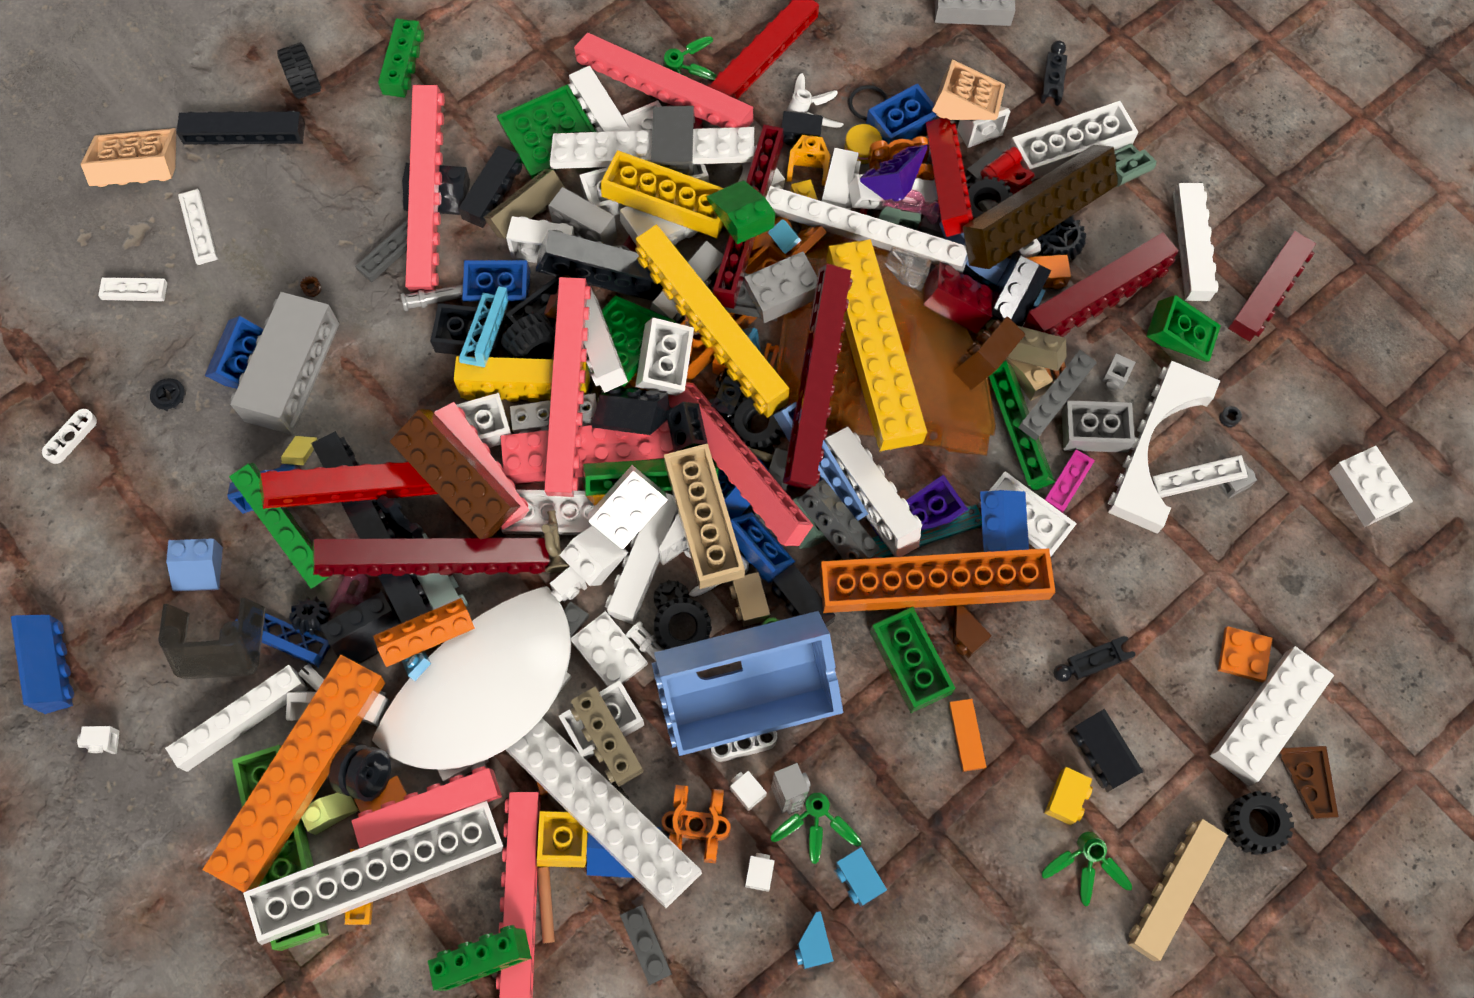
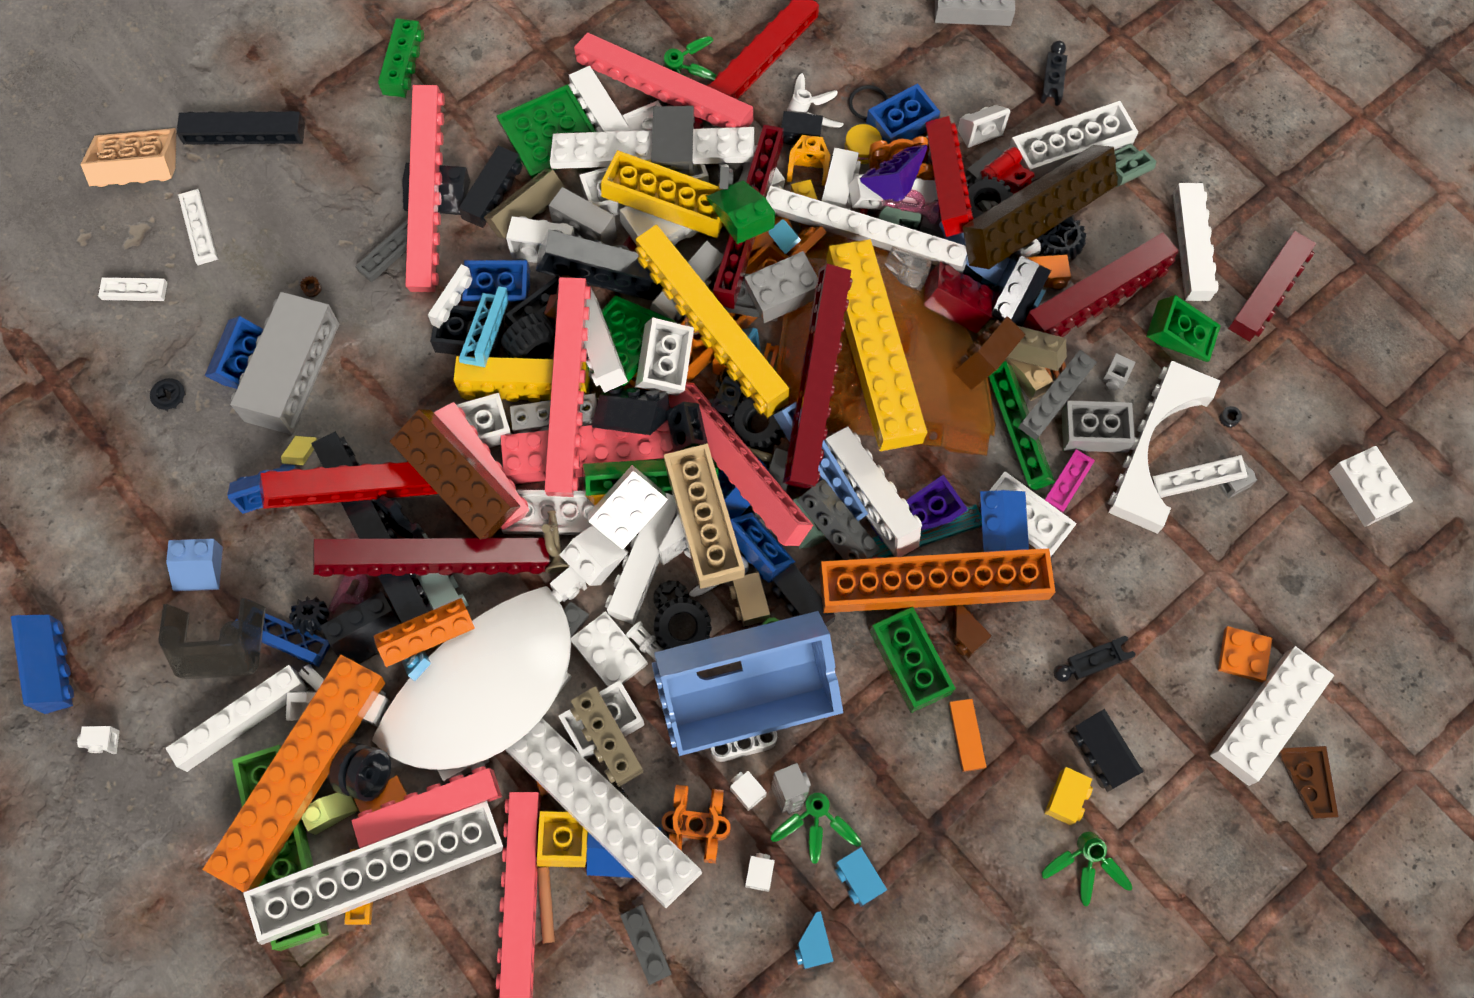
(69, 426): white beam -> none
(279, 523): green brick -> none
(299, 70): black tyre -> none
(423, 298): light grey pin -> none
(450, 296): none -> white plate
(479, 959): green brick -> none
(725, 176): none -> dark grey plate
(968, 94): light nougat slope -> none
(1177, 889): tan brick -> none
(1276, 817): black tyre -> none

